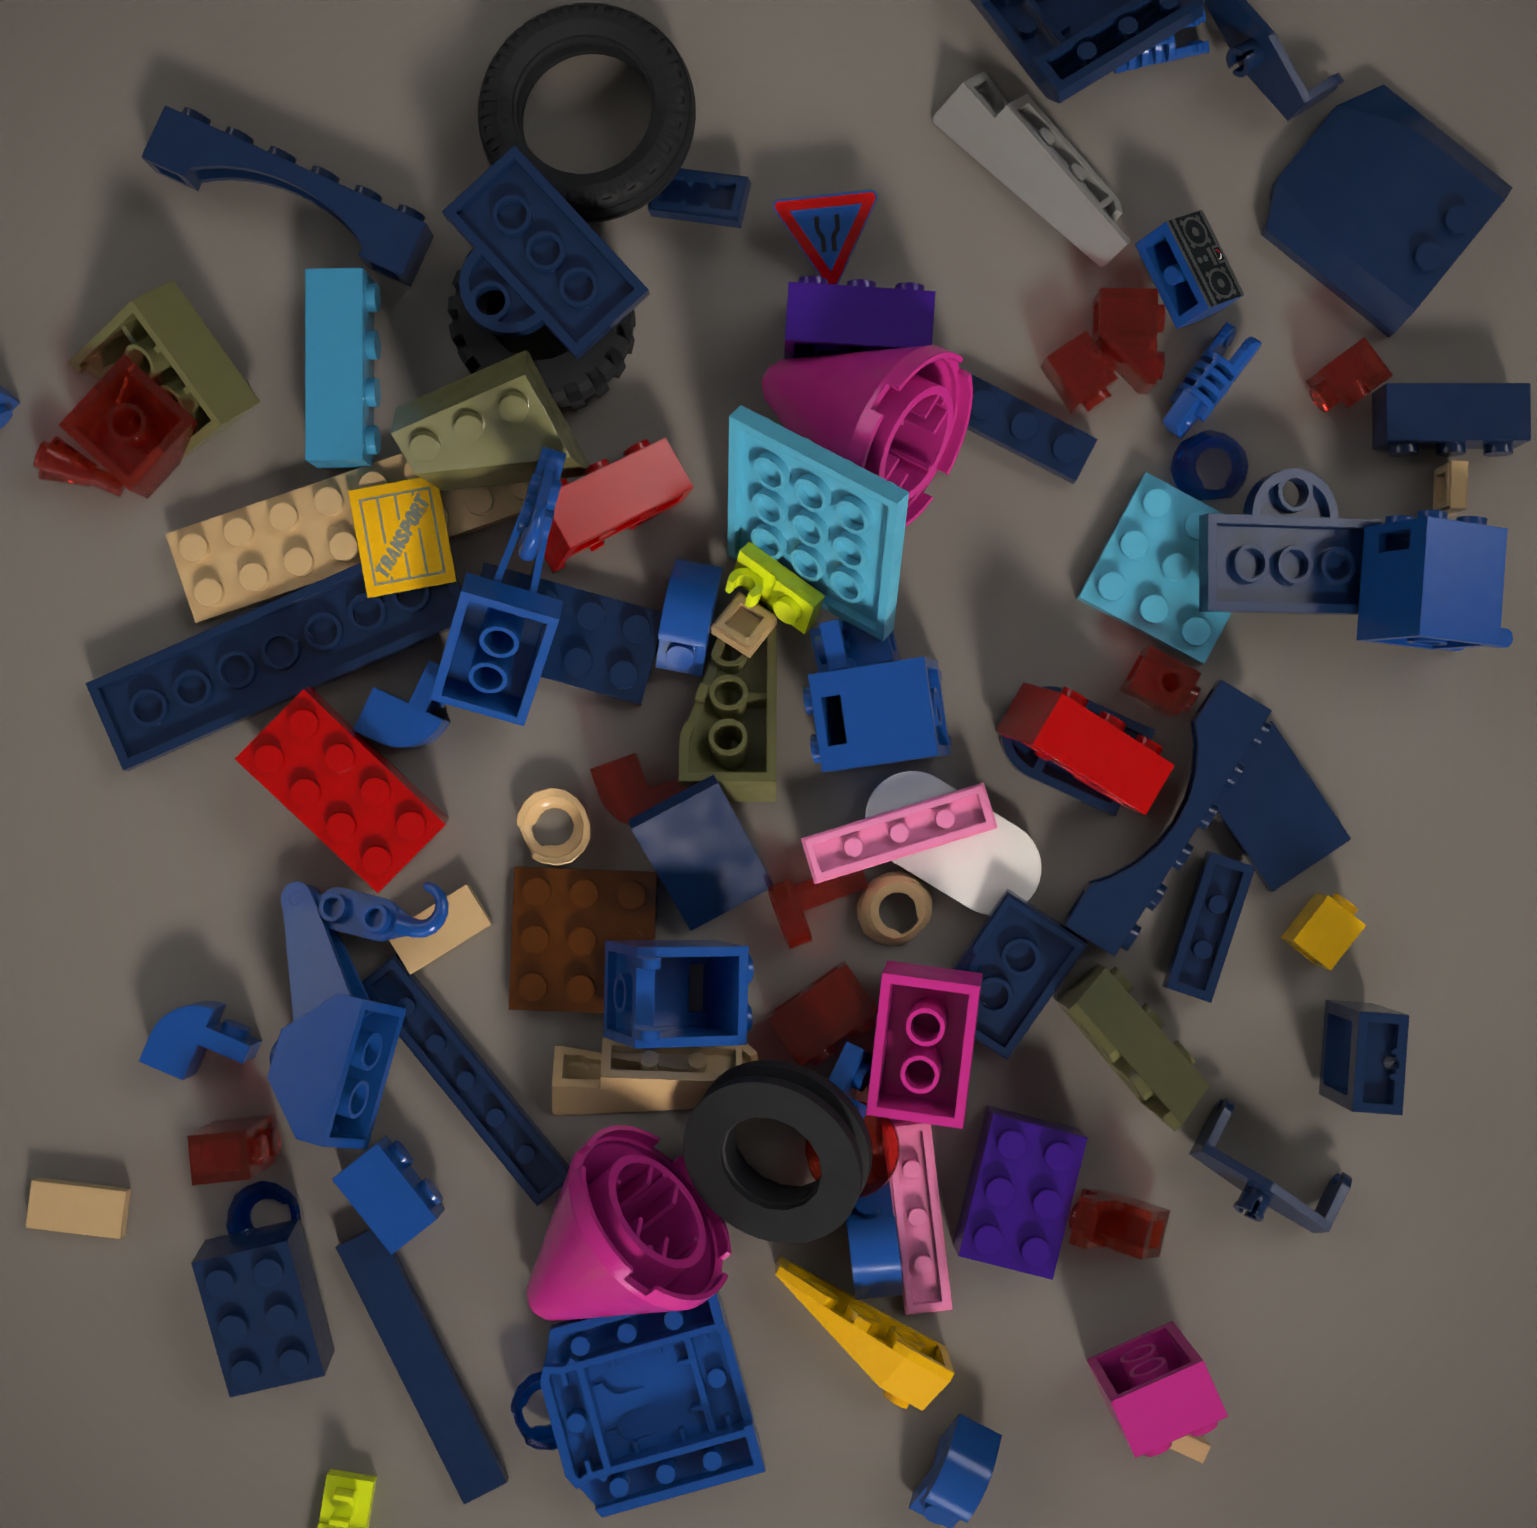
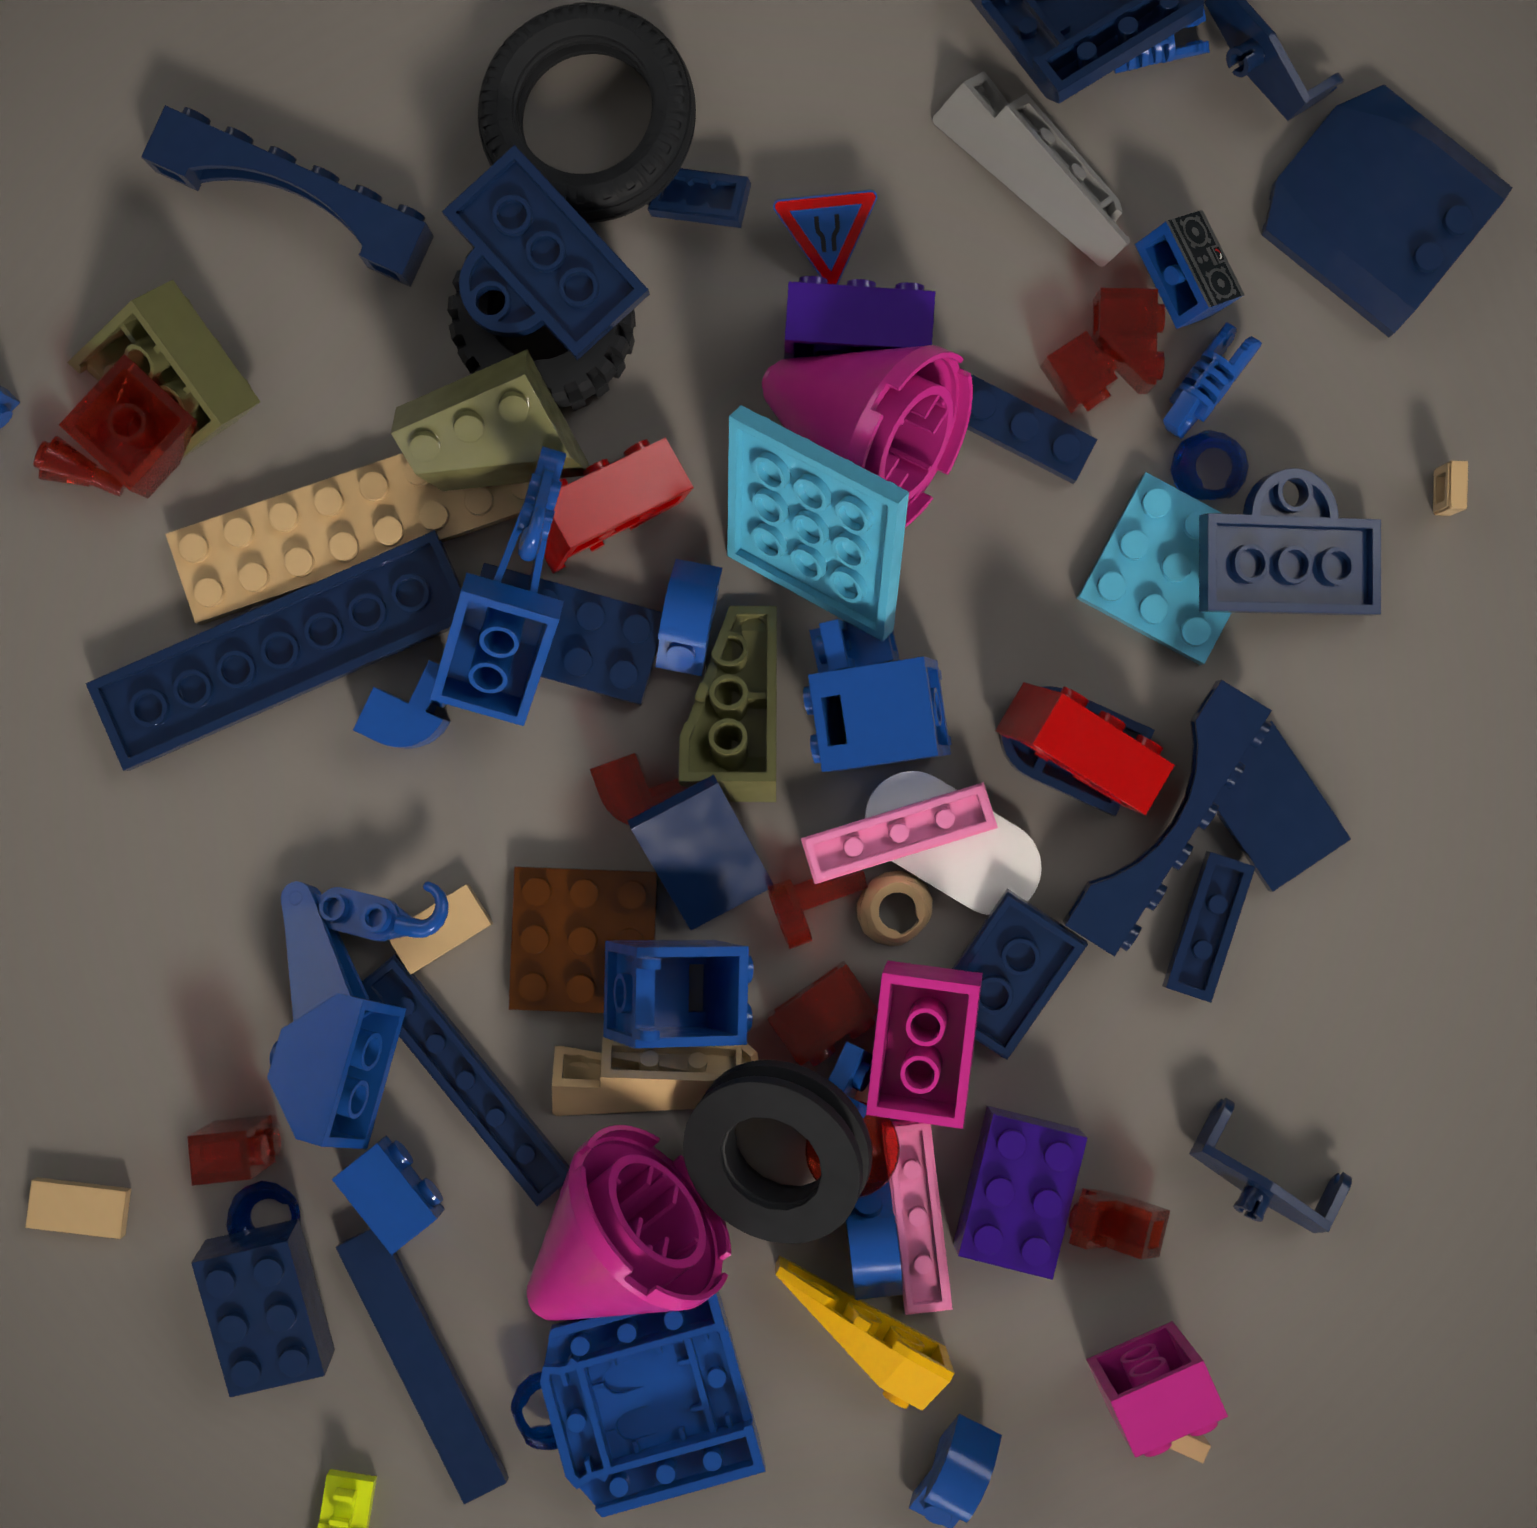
(186, 1034): blue brick -> none
(341, 368): dark azure brick -> none
(342, 789): red brick -> none
(401, 536): yellow sticker -> none
(530, 813): tan piece -> none
(744, 626): tan tile -> none
(776, 586): neon yellow plate -> none
(1134, 1044): olive wedge -> none
(1162, 682): clear red brick -> none
(1324, 929): yellow brick -> none
(1348, 377): clear red brick -> none
(1364, 1057): dark blue window -> none
(1433, 583): blue container -> none
(1451, 418): dark blue brick -> none

